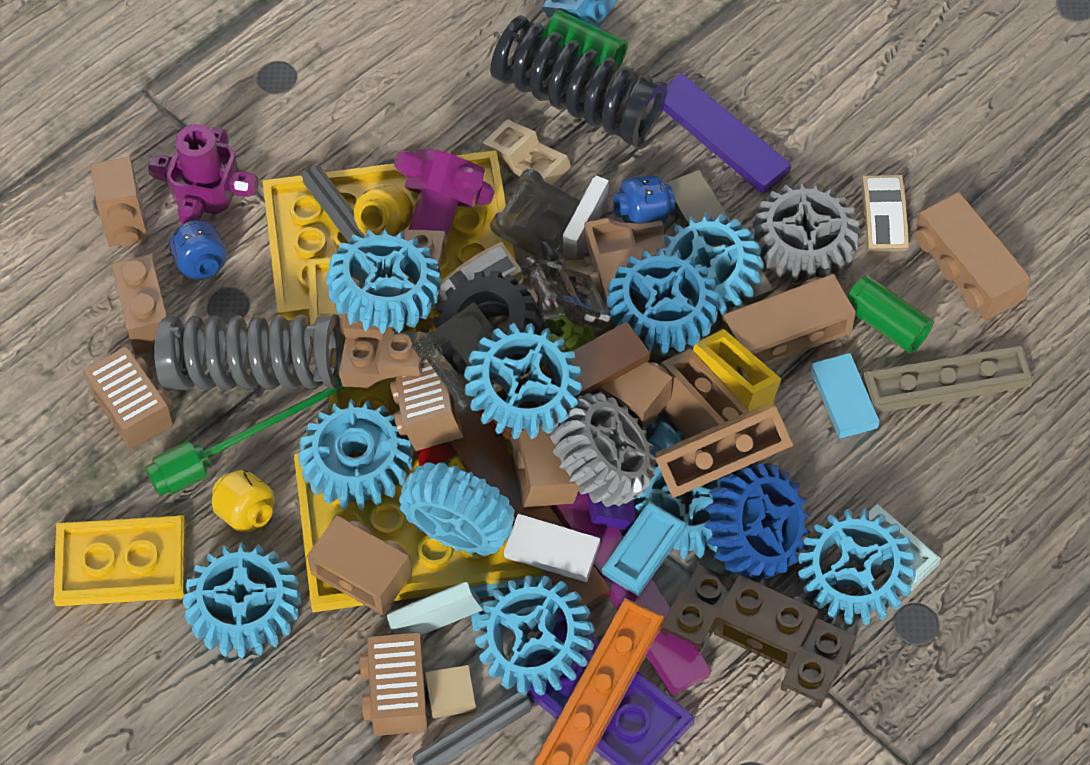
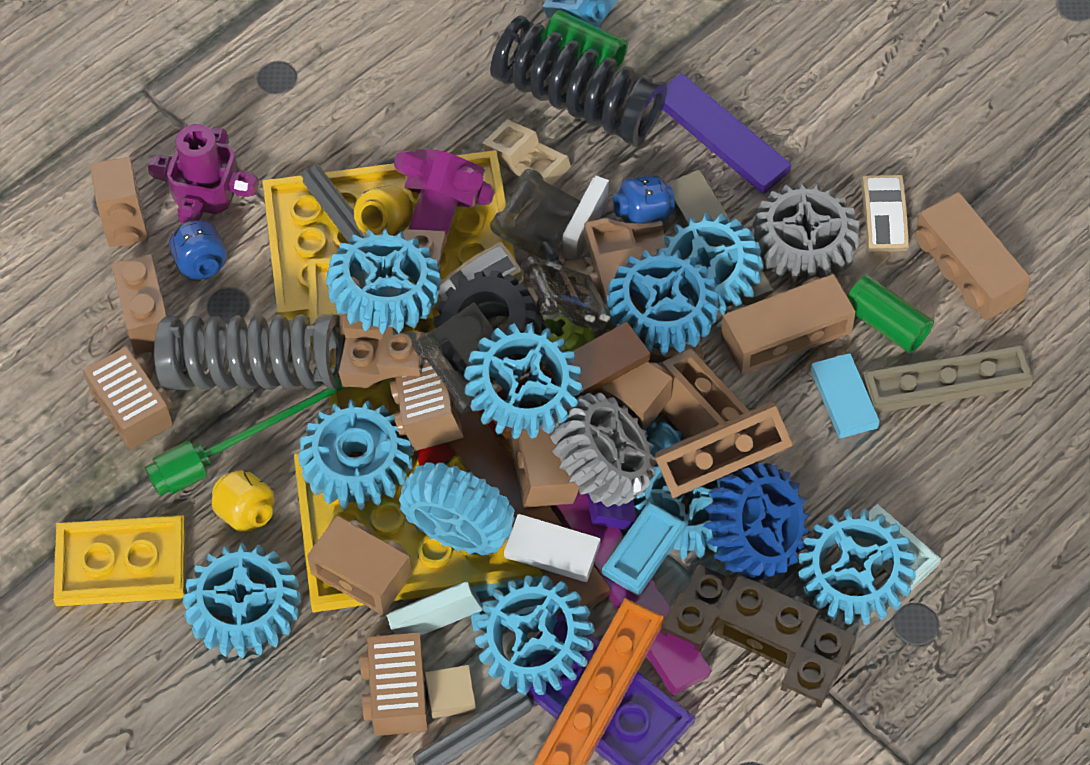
(723, 355): yellow brick -> none

